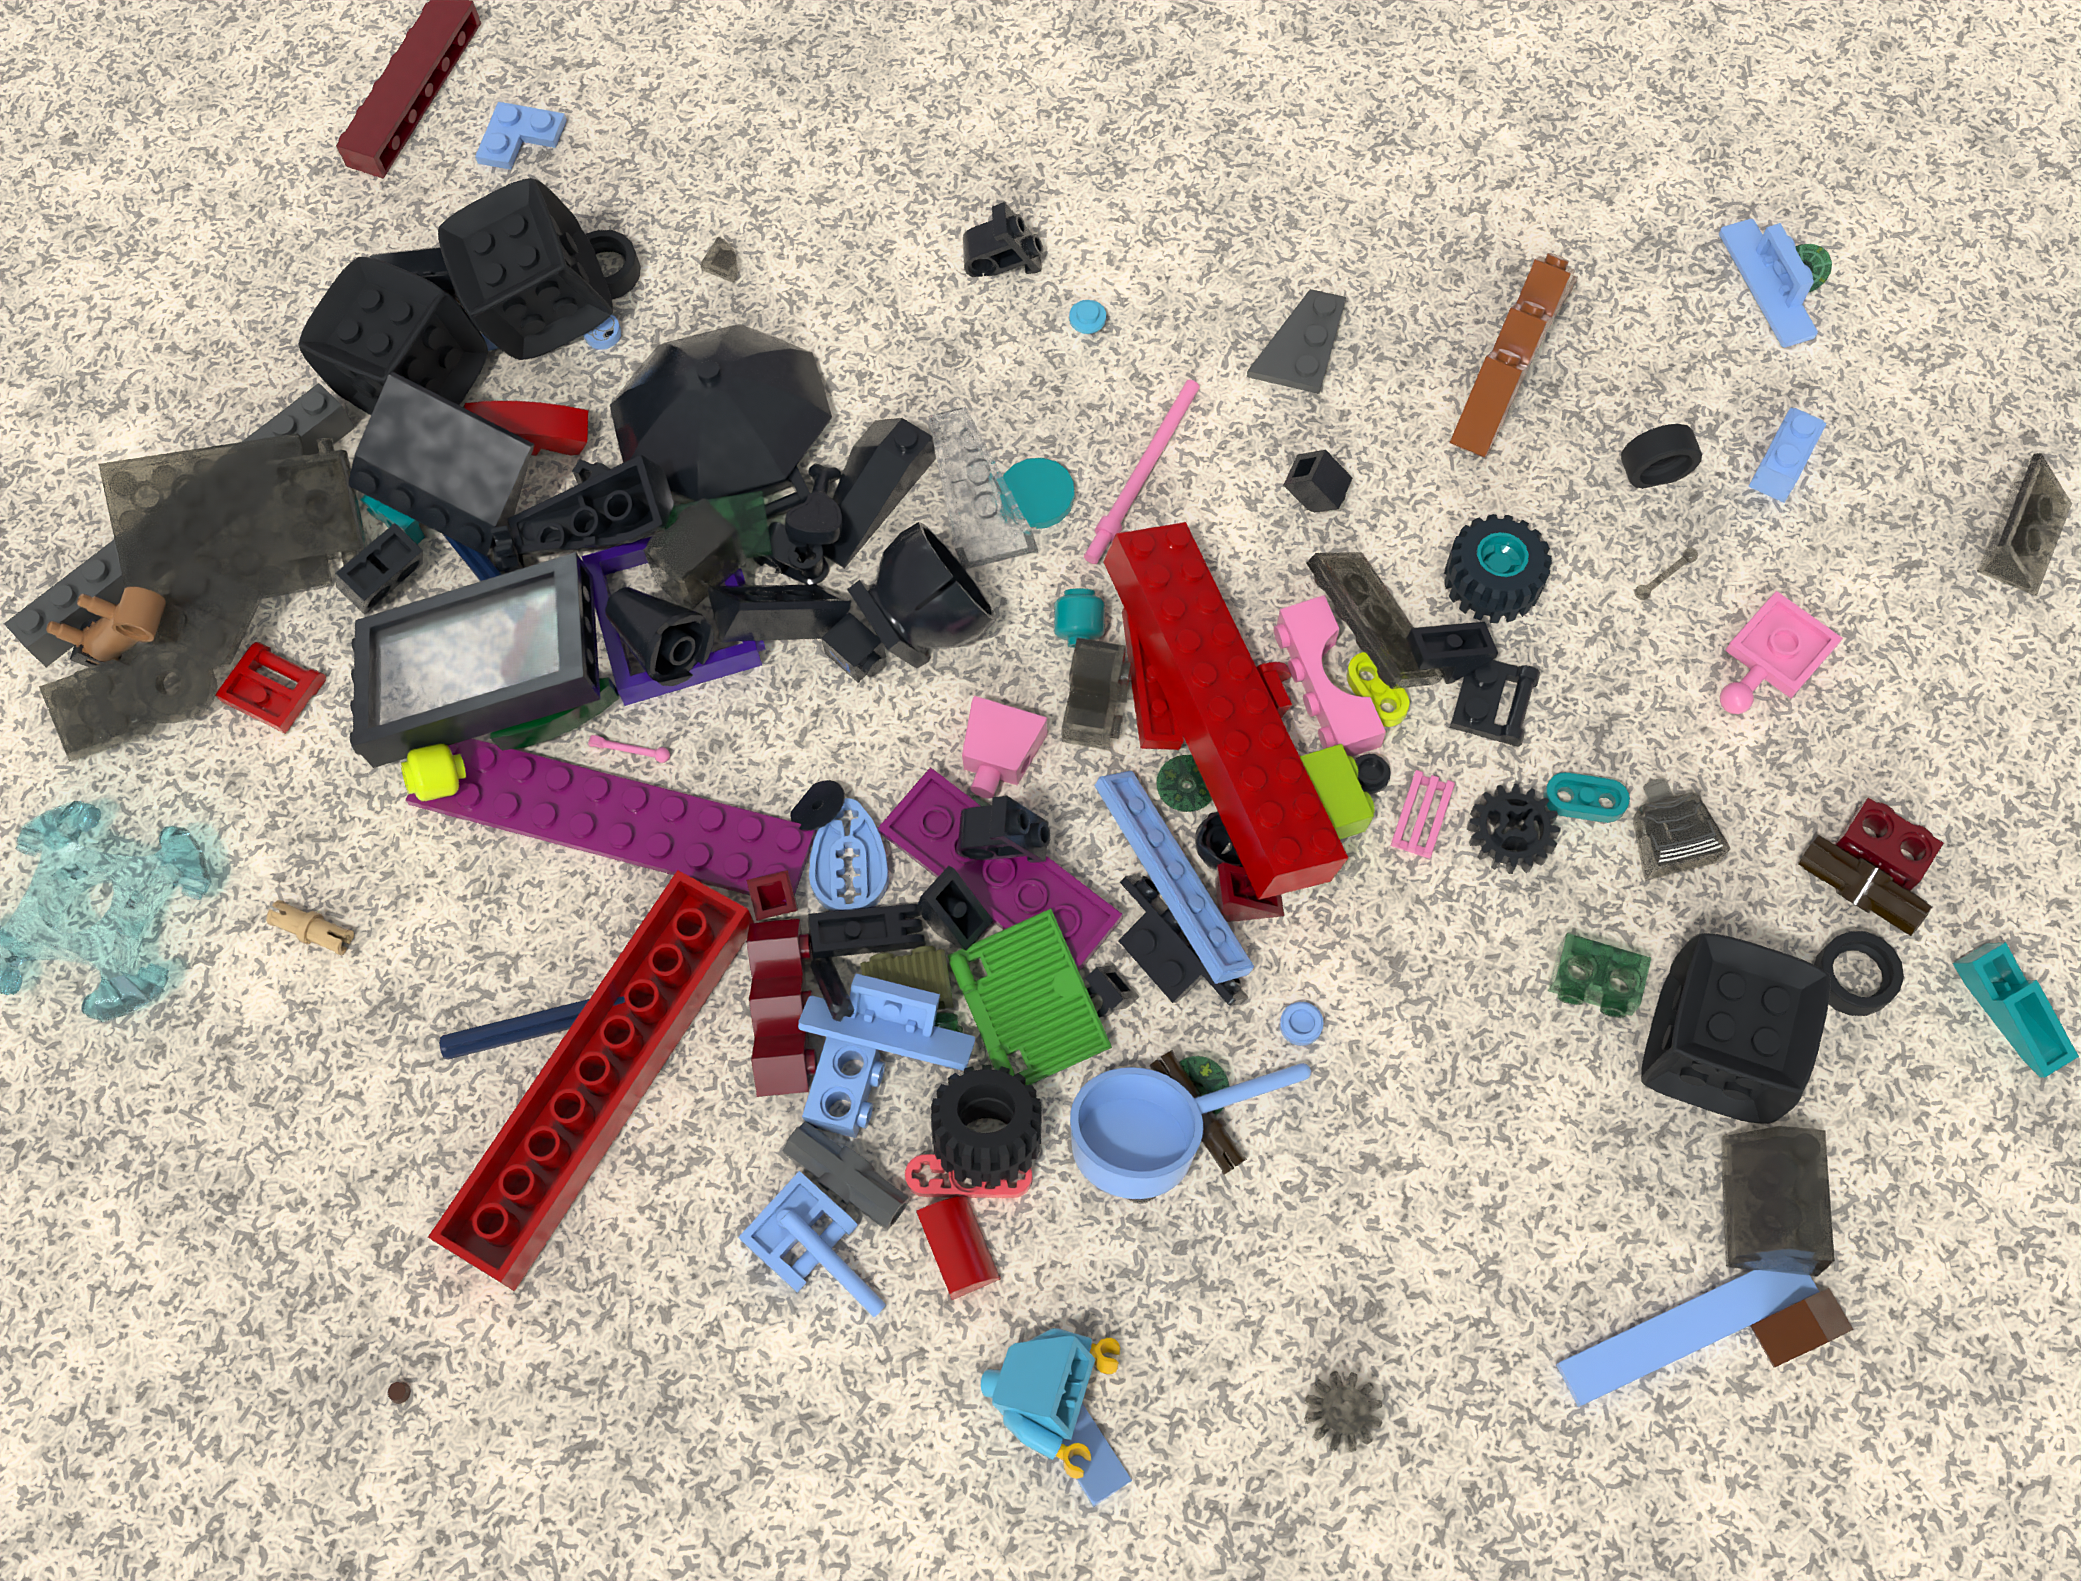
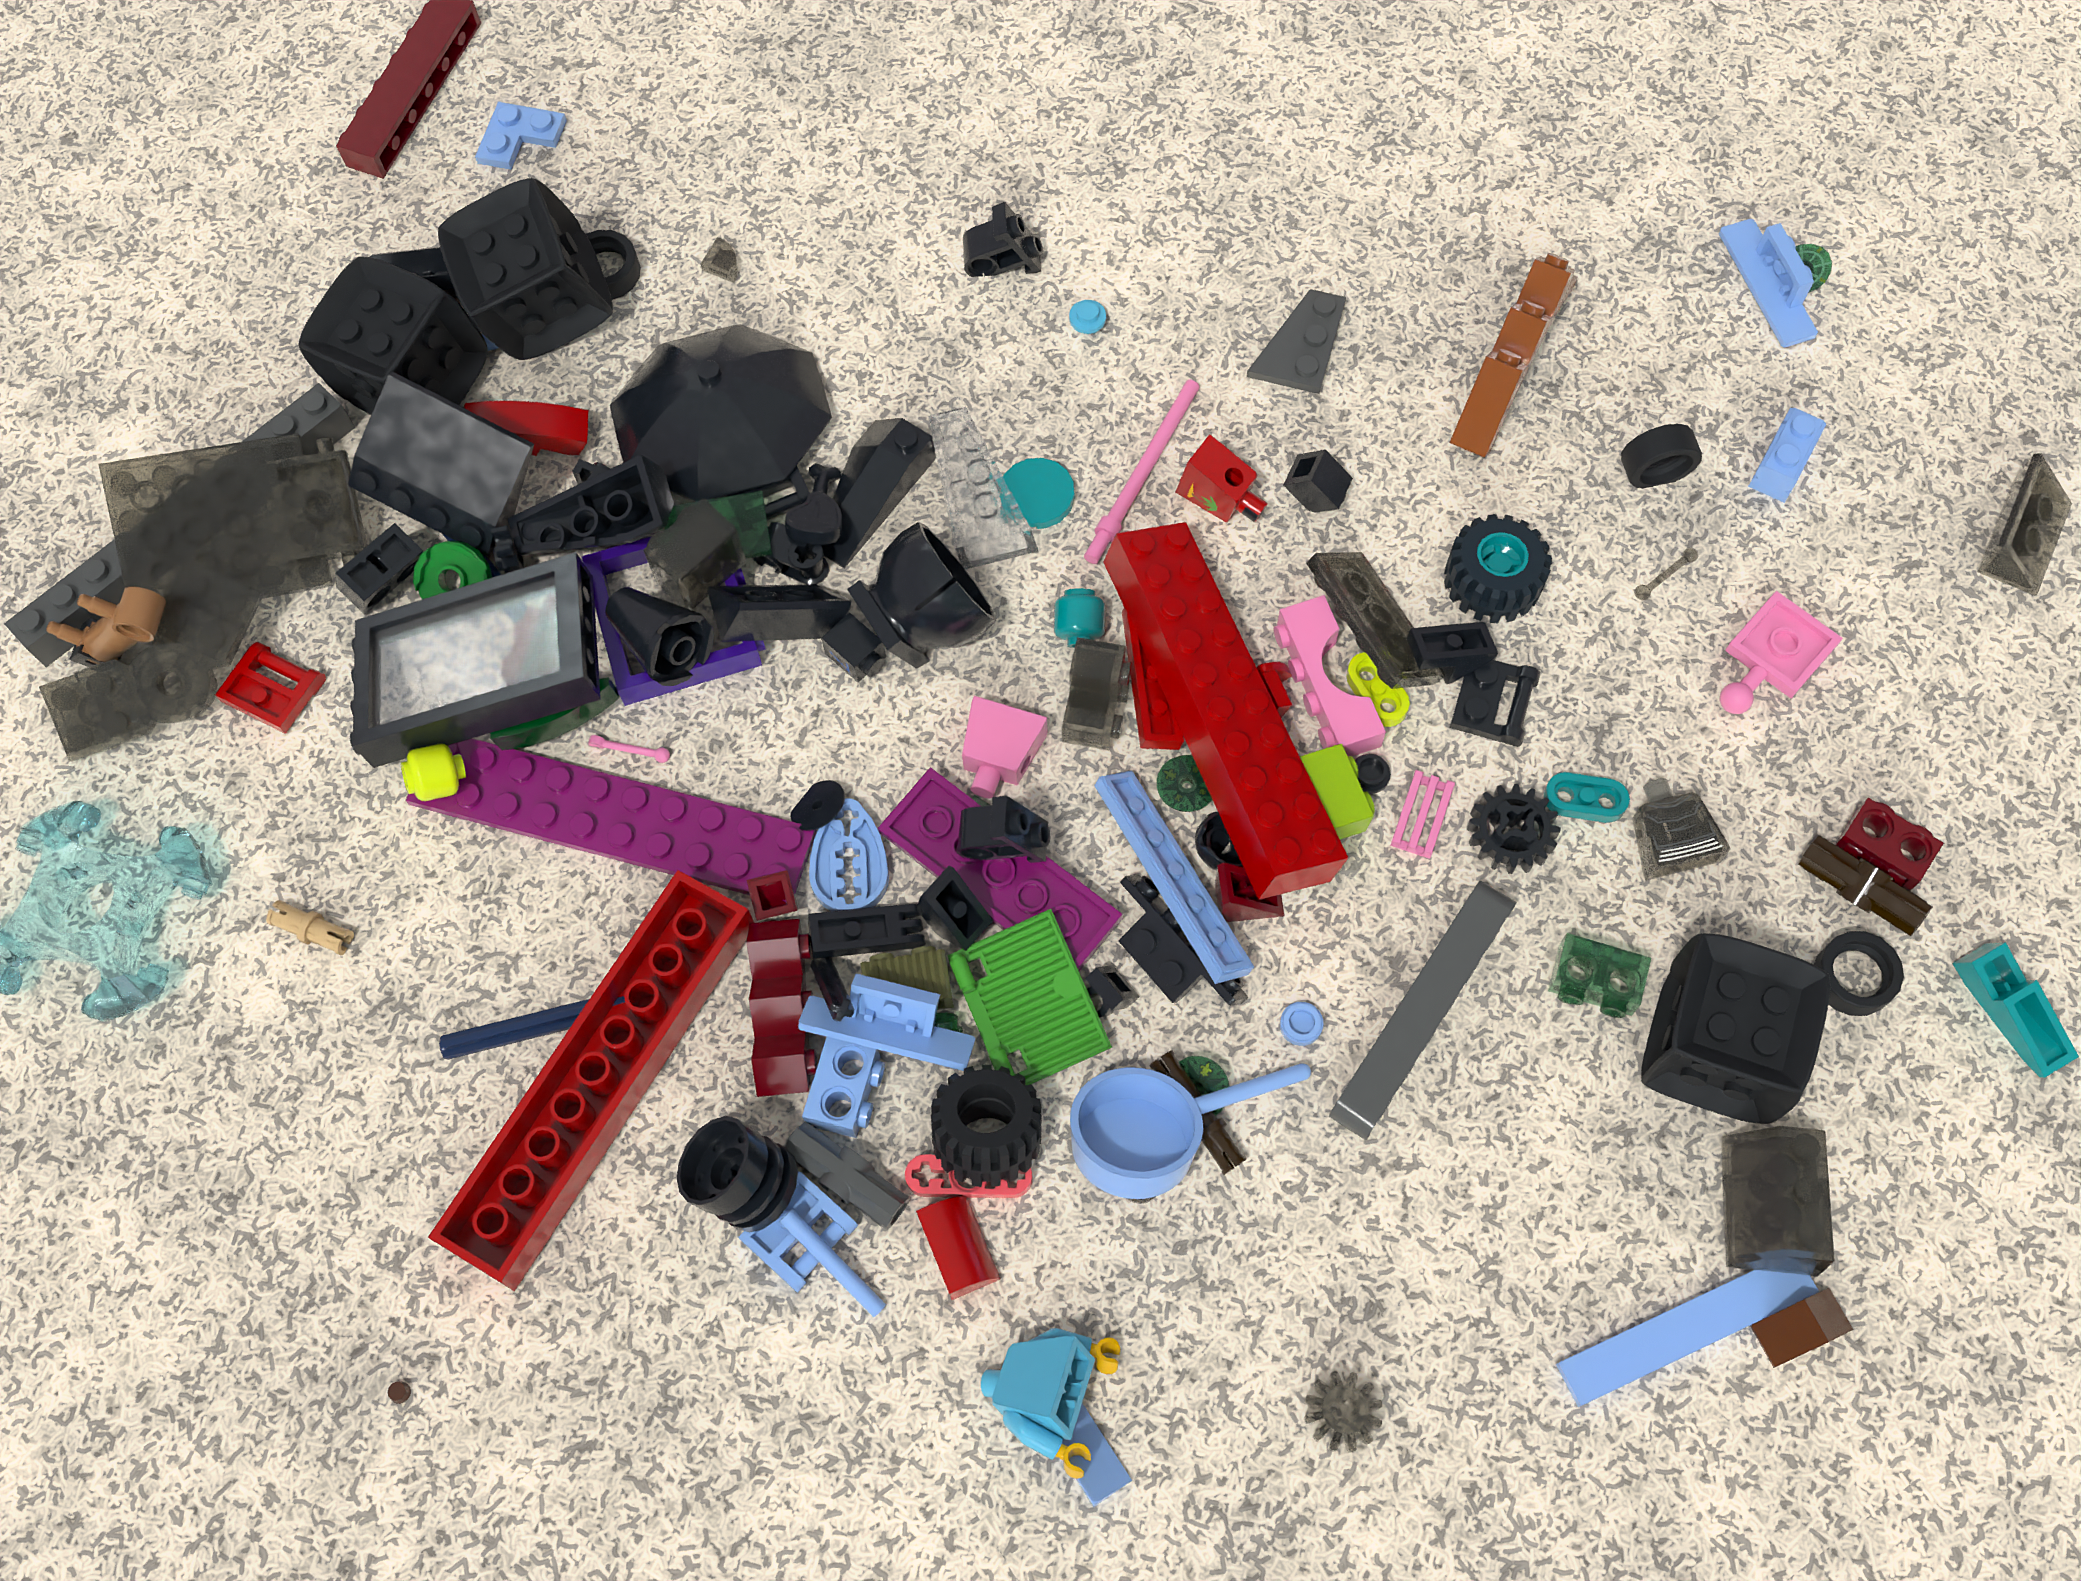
(390, 516): teal plate -> none
(447, 555): none -> green tile
(604, 335): light blue tile -> none
(737, 1174): none -> black wheel
(1220, 482): none -> red torso
(1422, 1010): none -> dark grey beam

